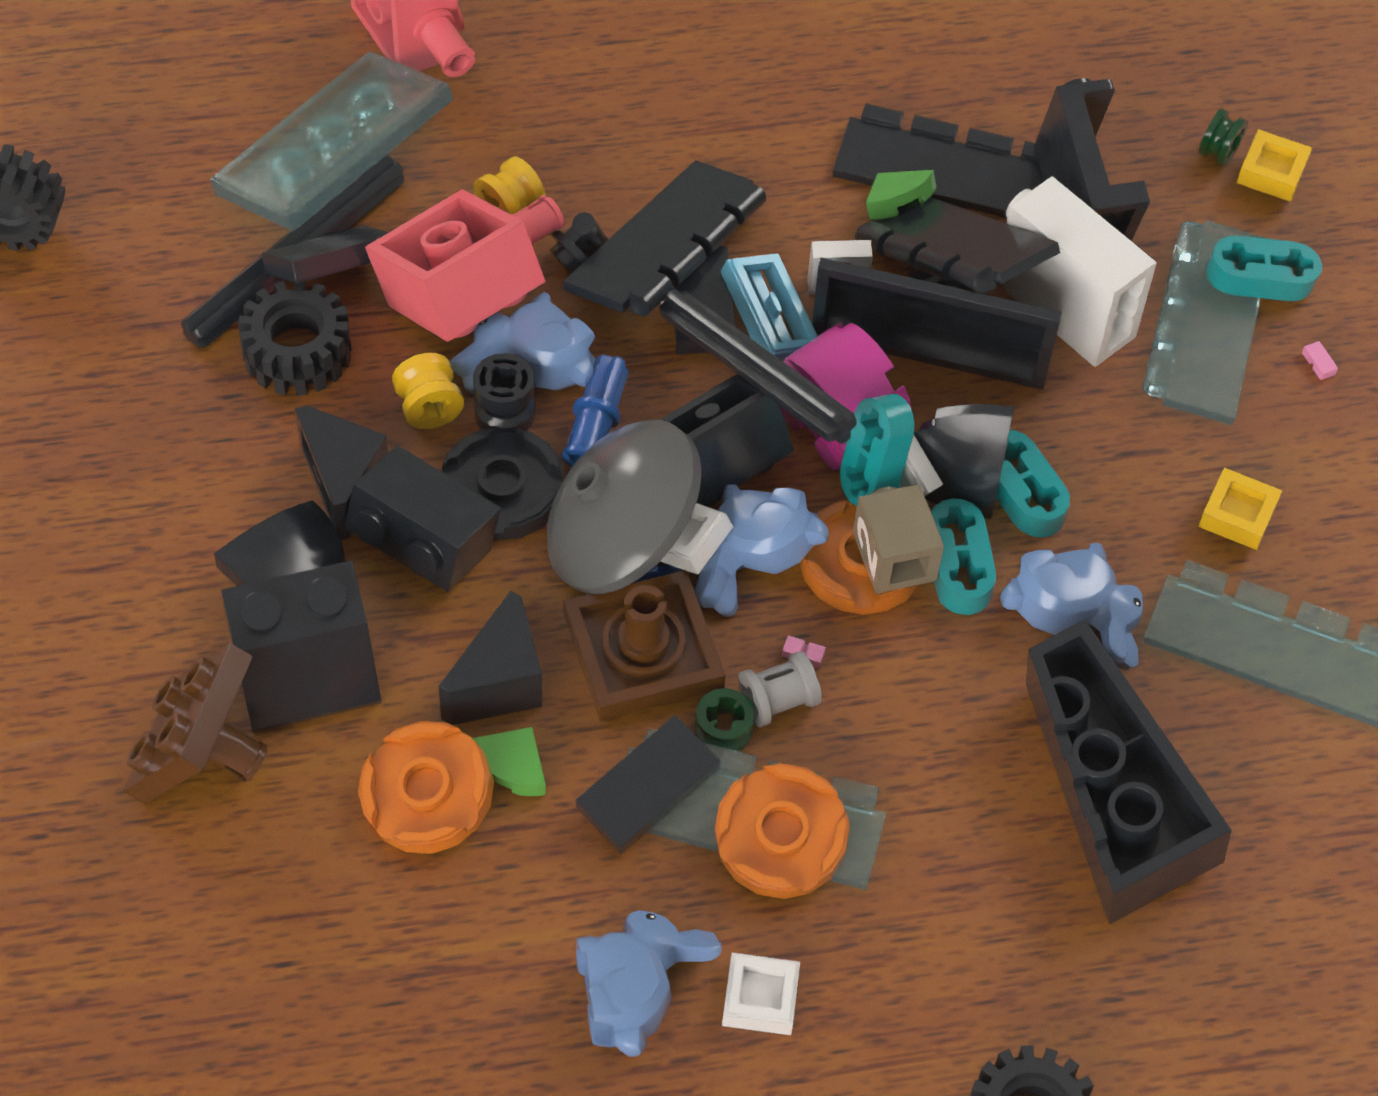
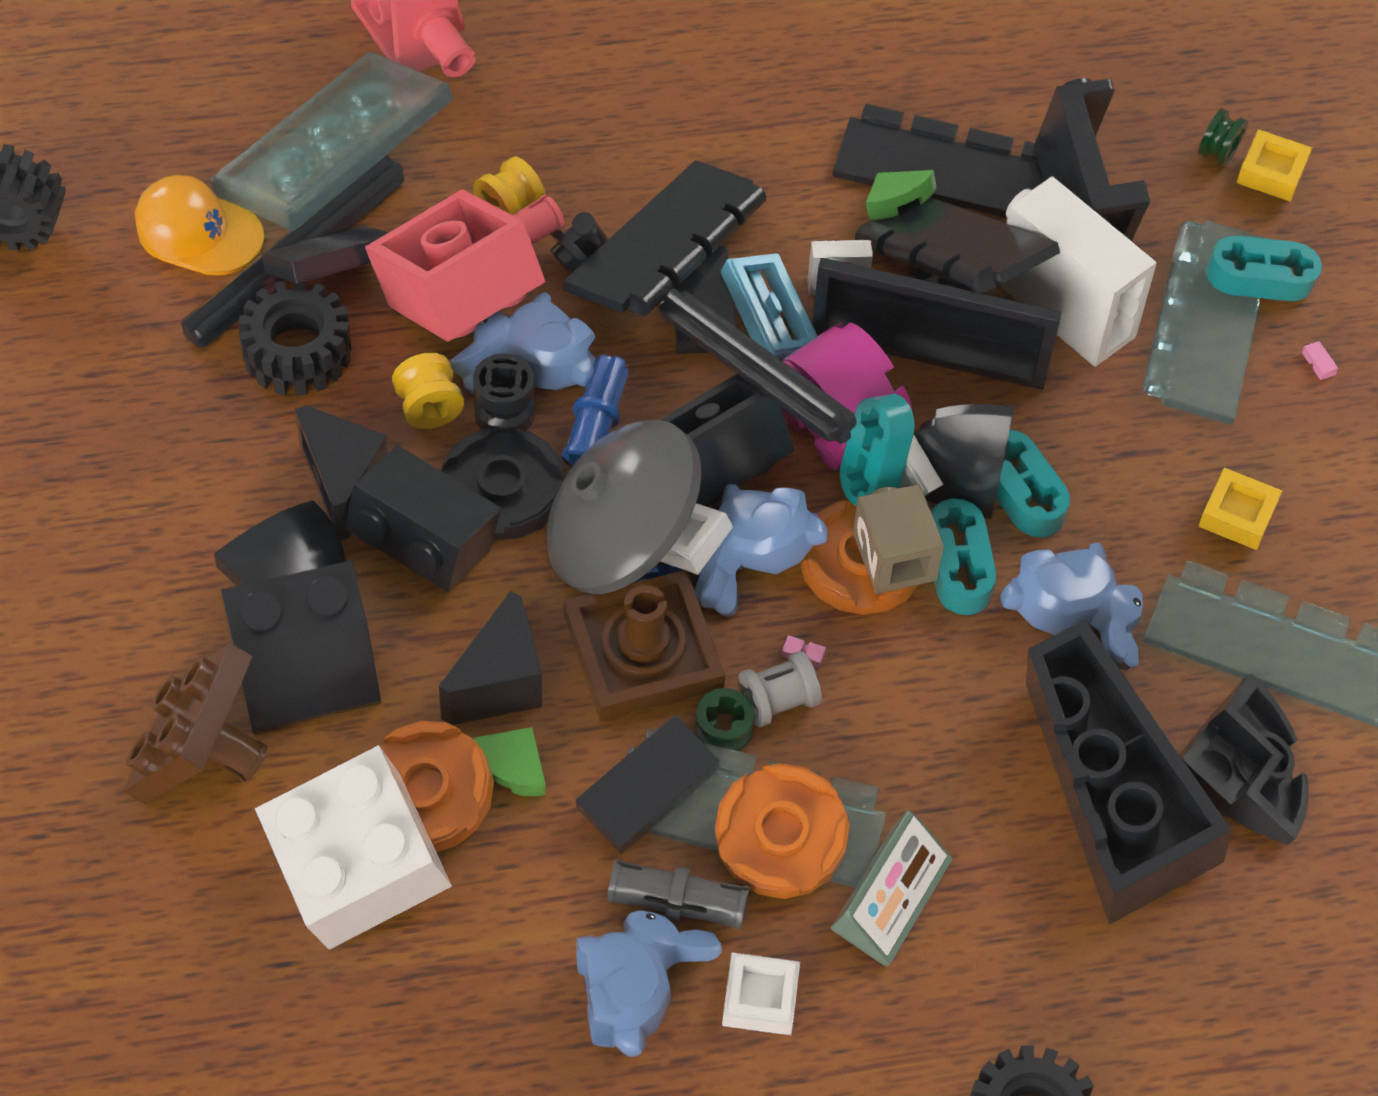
(194, 229): none -> light orange cap
(352, 848): none -> white brick
(678, 894): none -> dark grey pin
(893, 890): none -> slope
(1248, 763): none -> black brick

